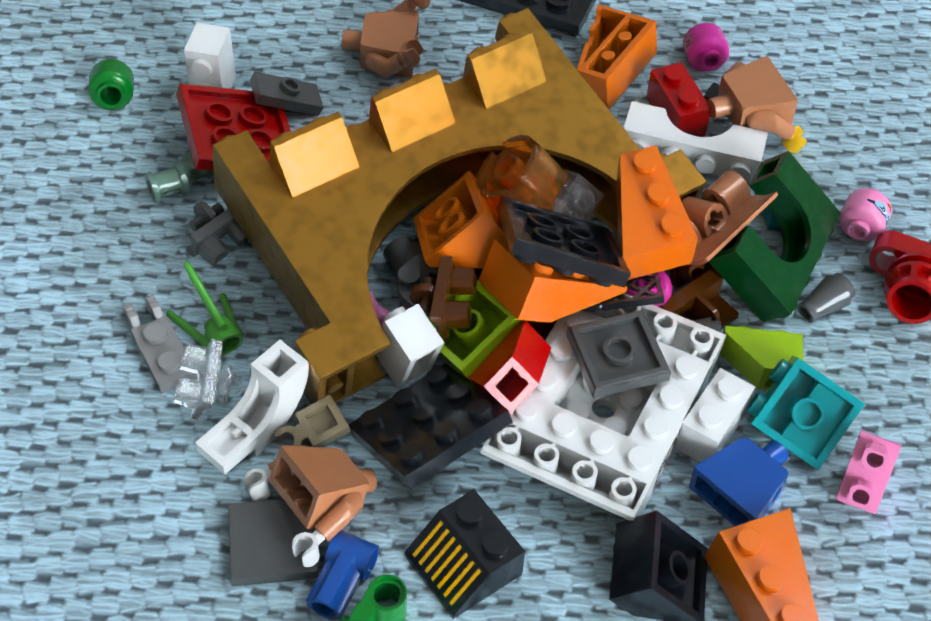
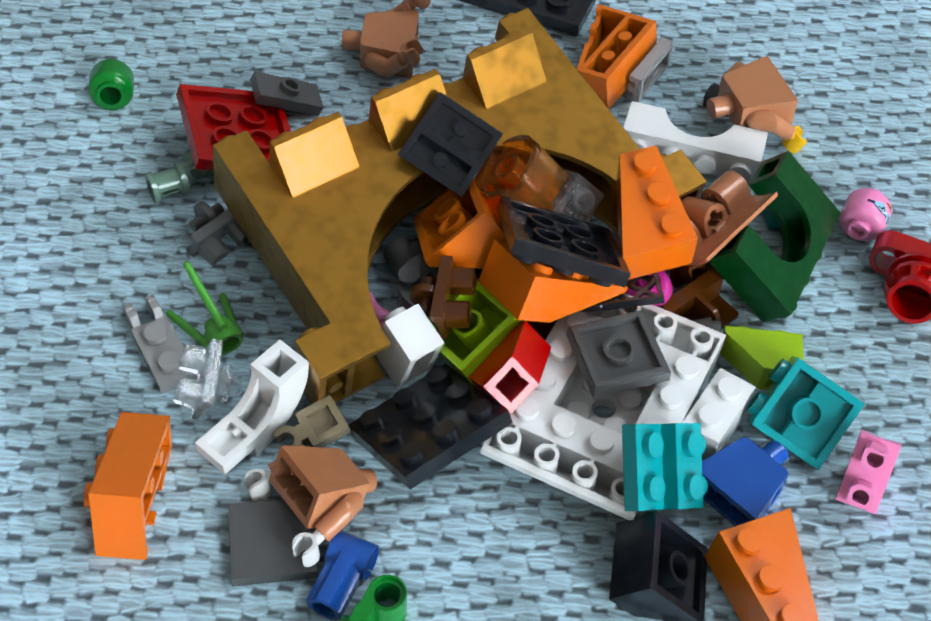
(127, 484): none -> orange wedge
(210, 56): white brick -> none
(450, 144): none -> black slope
(465, 554): black slope -> none
(649, 70): none -> light grey tile
(663, 466): none -> teal plate
(677, 92): red brick -> none
(705, 47): dark pink head -> none
(828, 296): dark grey cone -> none

